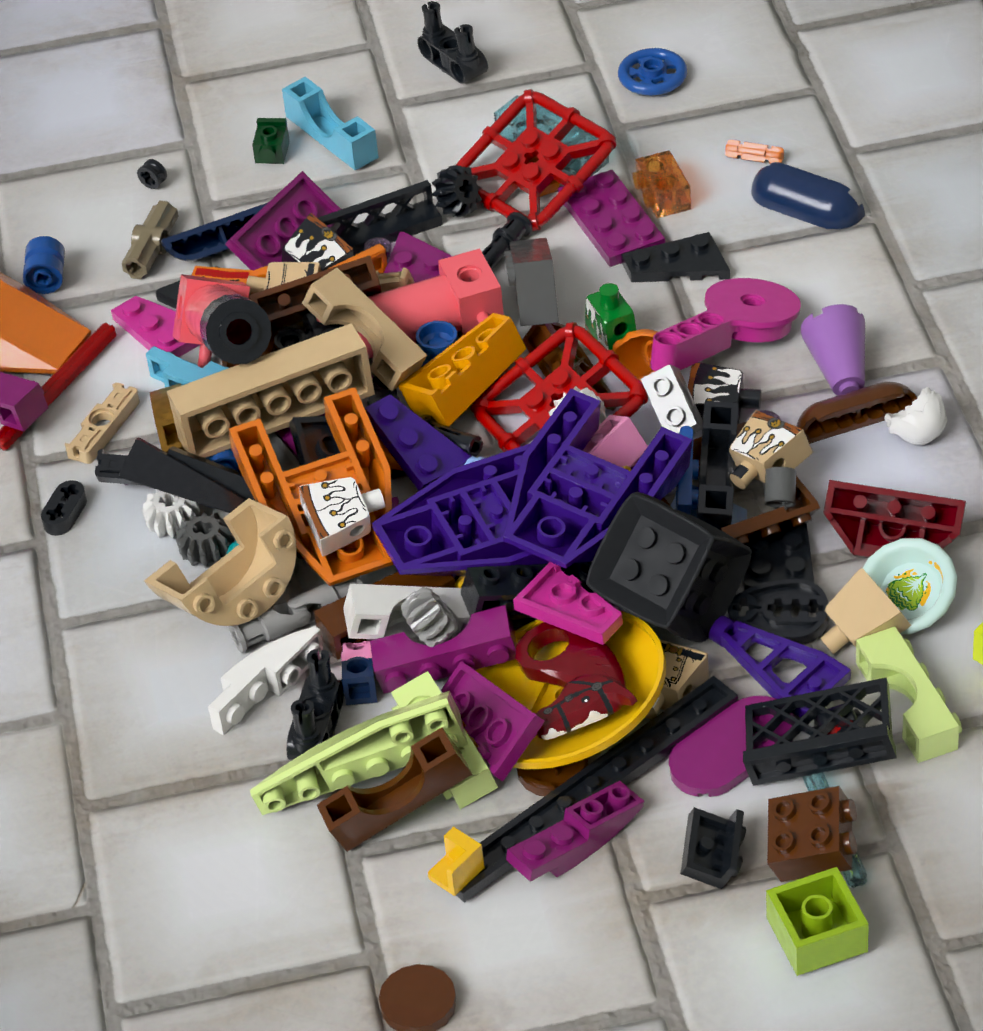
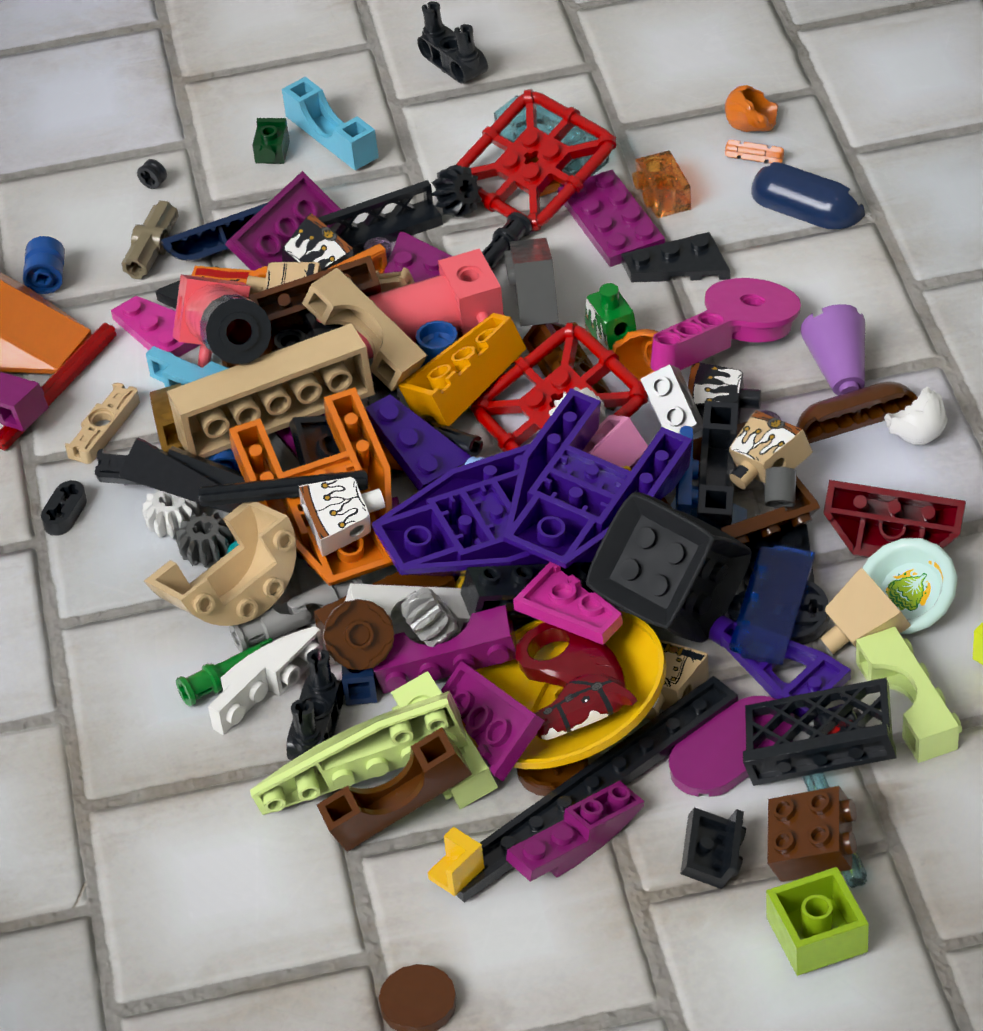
(209, 678): none -> green pin
(270, 489): none -> black axle
(358, 634): none -> reddish brown tile
(652, 71): blue plate -> none
(750, 110): none -> orange hair
(772, 604): none -> clear blue windscreen

